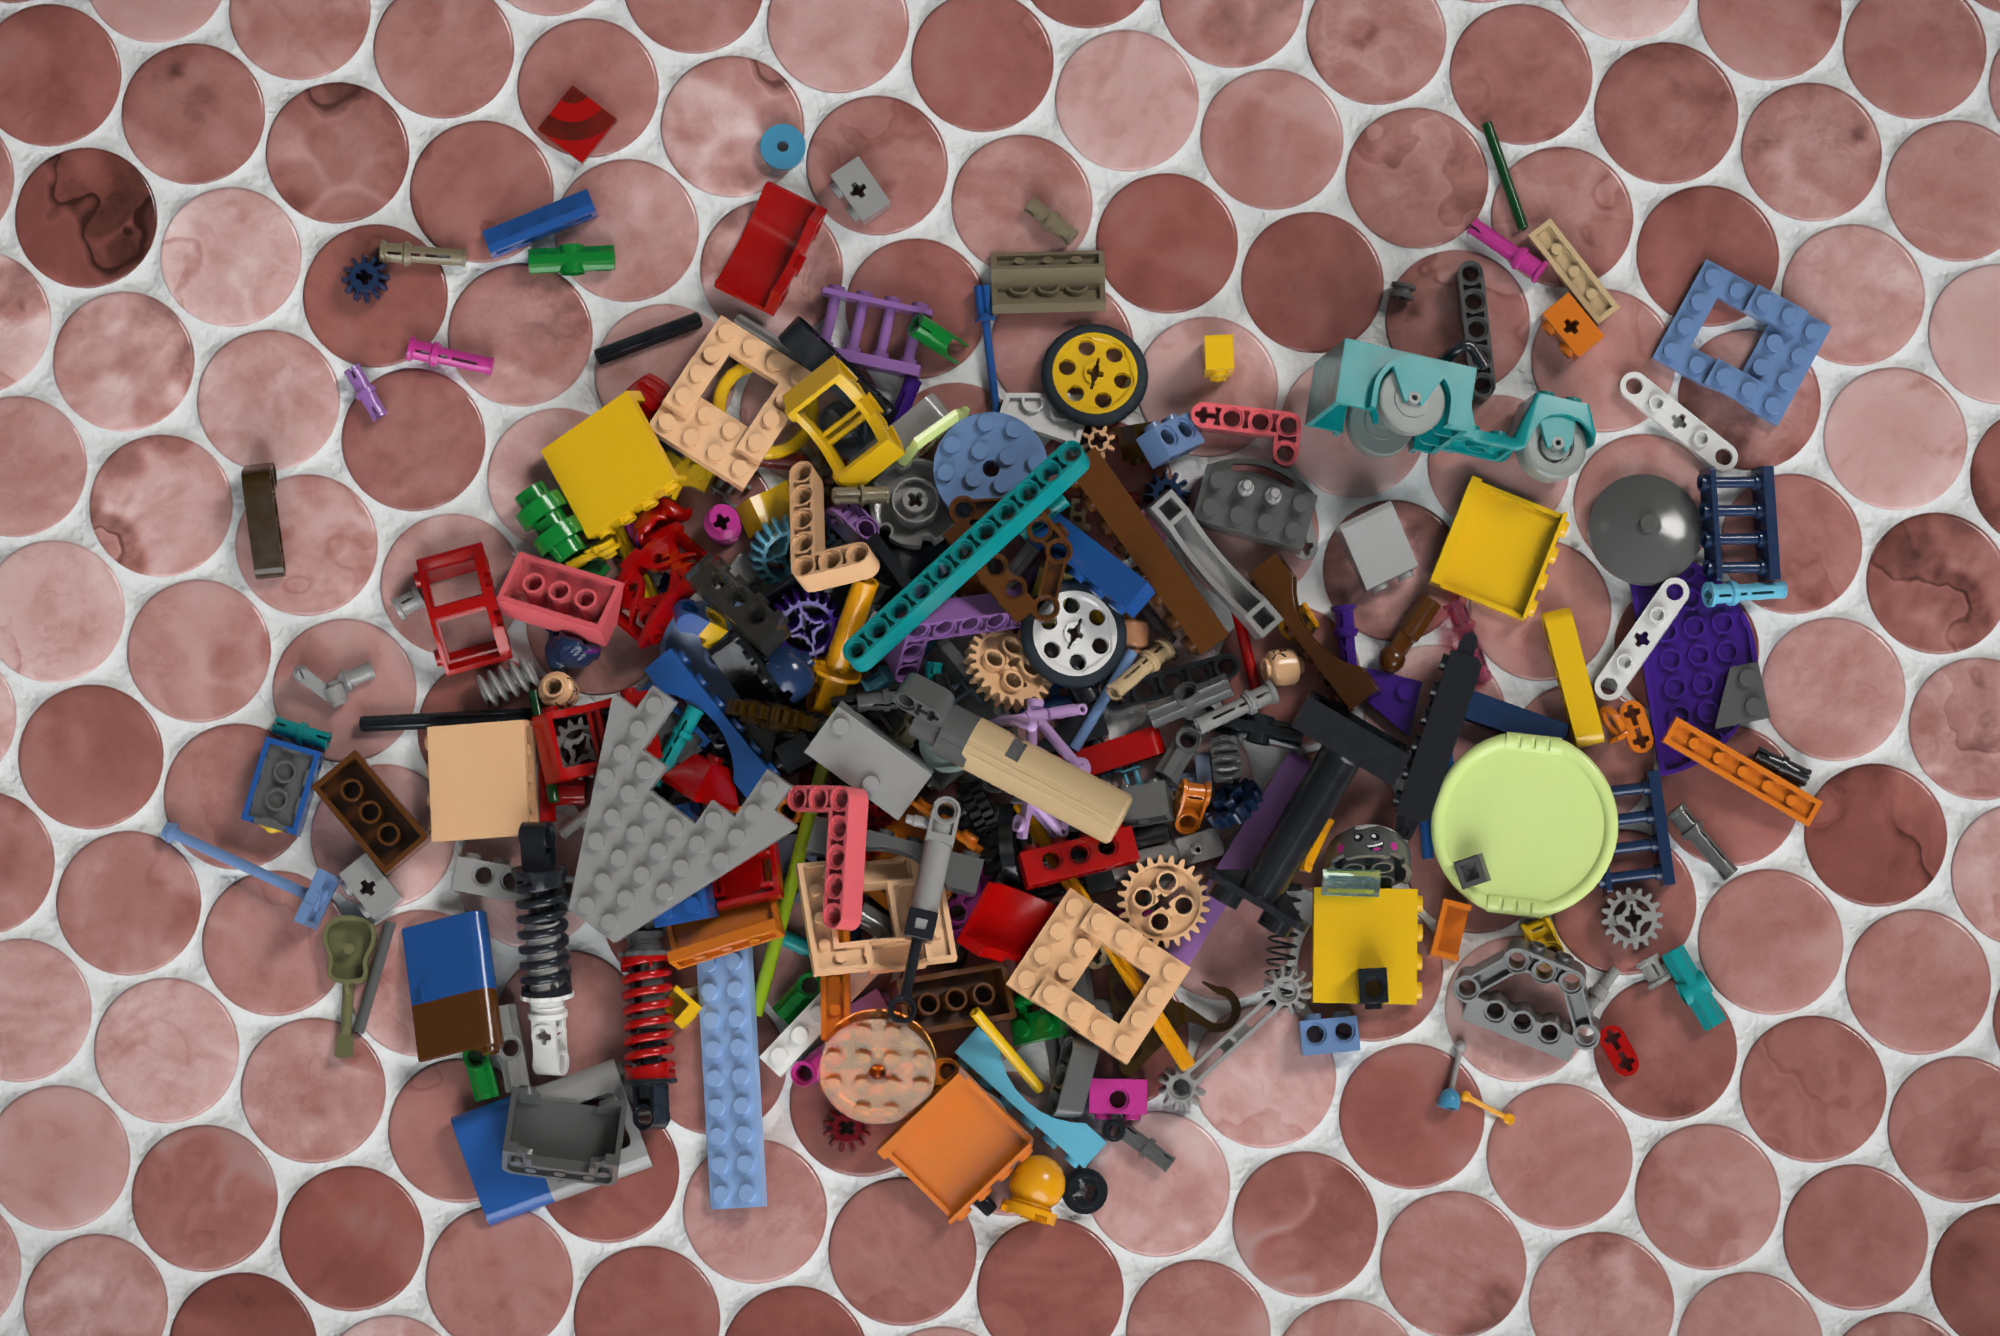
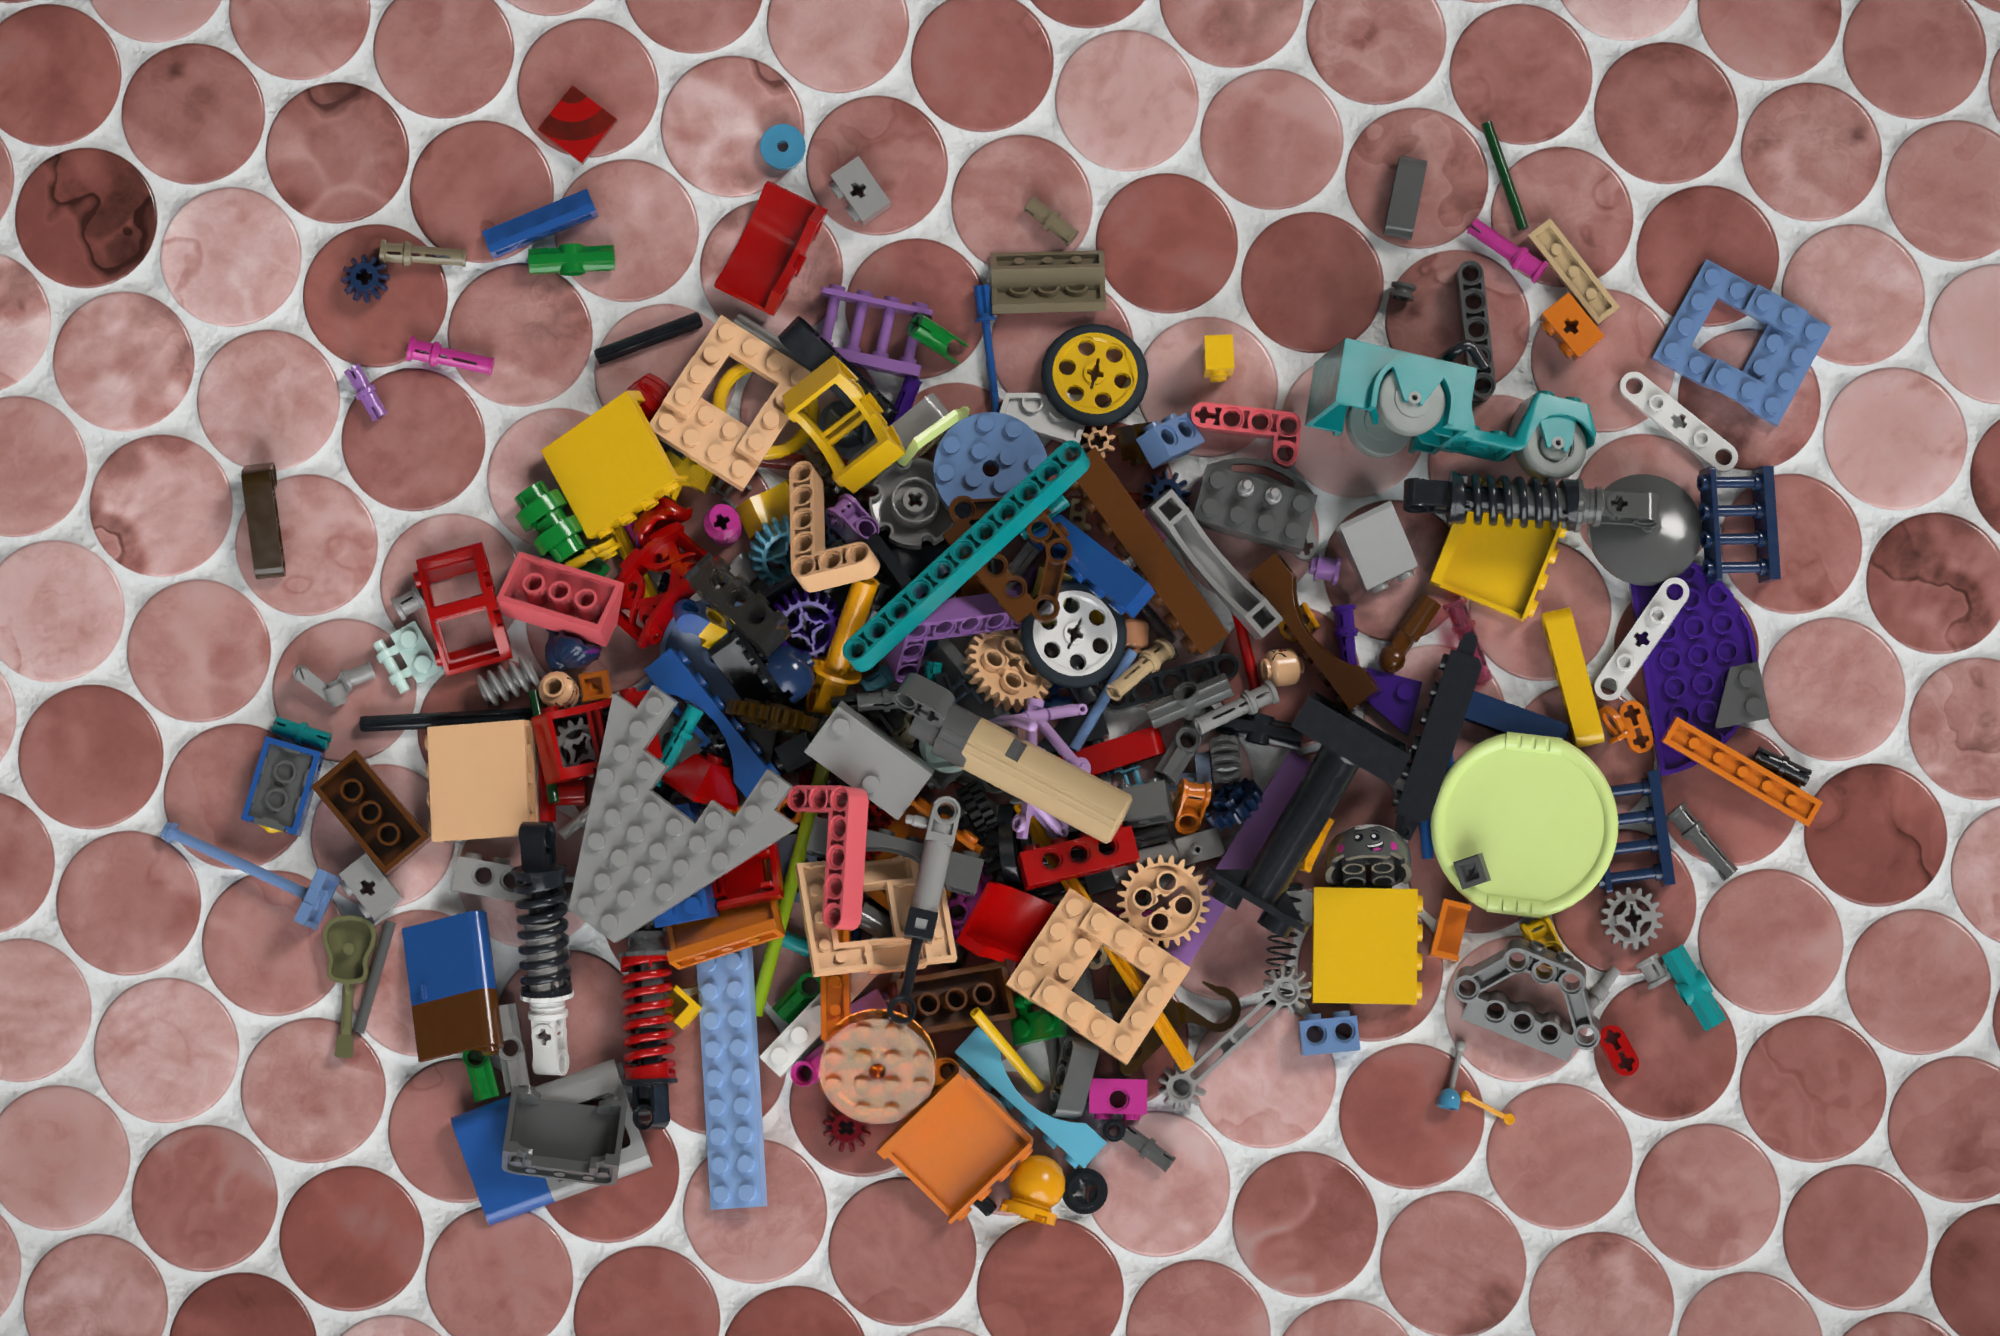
(416, 653): none -> light aqua plate
(595, 685): none -> orange tile
(860, 495): dark tan axle -> none
(1325, 568): none -> medium lavender brick
(1350, 882): clear light blue tile -> none
(1372, 974): black brick -> none
(1405, 197): none -> dark grey beam
(1517, 500): none -> black piece
(1732, 592): medium azure pin -> none

